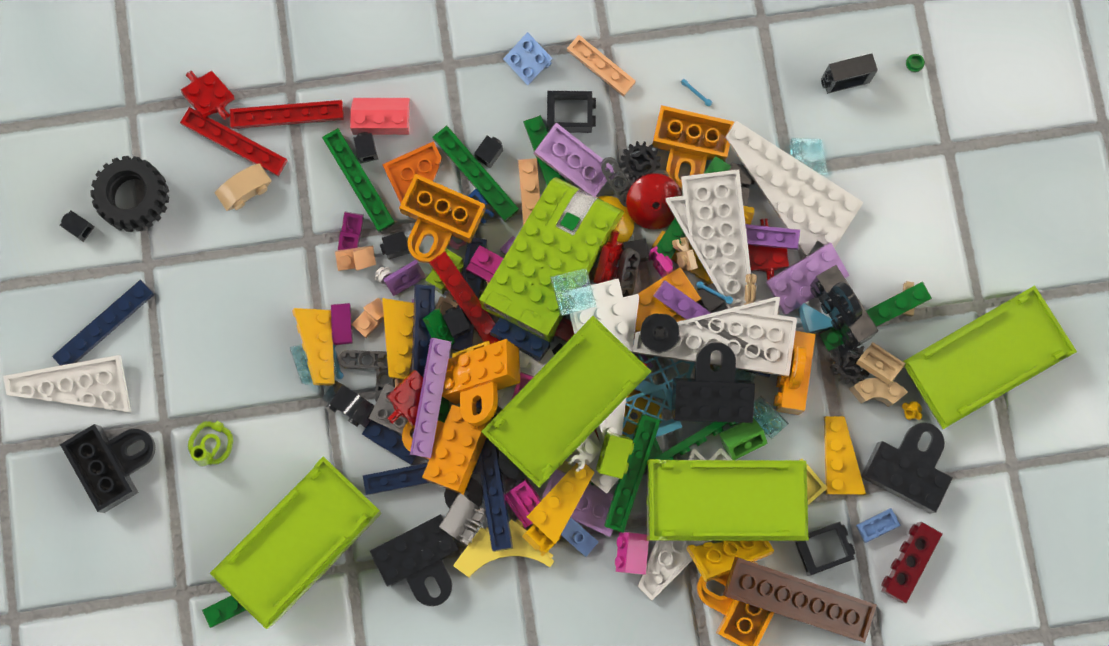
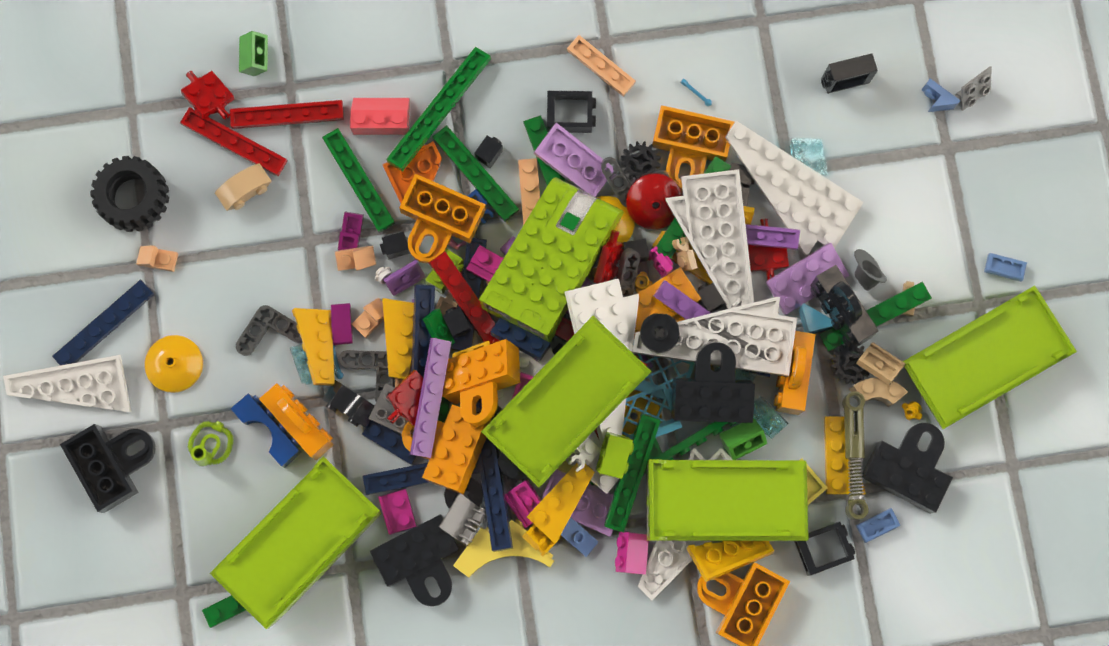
(76, 225): black brick -> none
(157, 258): none -> light nougat slope
(185, 368): none -> yellow dish
(253, 53): none -> bright green brick
(270, 322): none -> dark grey beam
(283, 448): none -> blue arch
(294, 419): none -> light orange brick
(365, 147): black brick -> none
(397, 511): none -> dark pink plate
(438, 109): none -> green plate
(528, 58): light blue hinge -> none
(573, 291): clear light blue hinge -> none
(646, 282): none -> yellow plate
(728, 300): dark azure hinge -> none
(750, 288): tan axle -> none
(799, 599): reddish brown plate -> none
(855, 453): none -> olive piece
(868, 271): none -> dark grey piece
(915, 63): green plate -> none
(930, 539): dark red brick -> none
(943, 98): none -> medium blue slope
(975, 89): none -> light grey hinge
(1005, 267): none -> medium blue plate

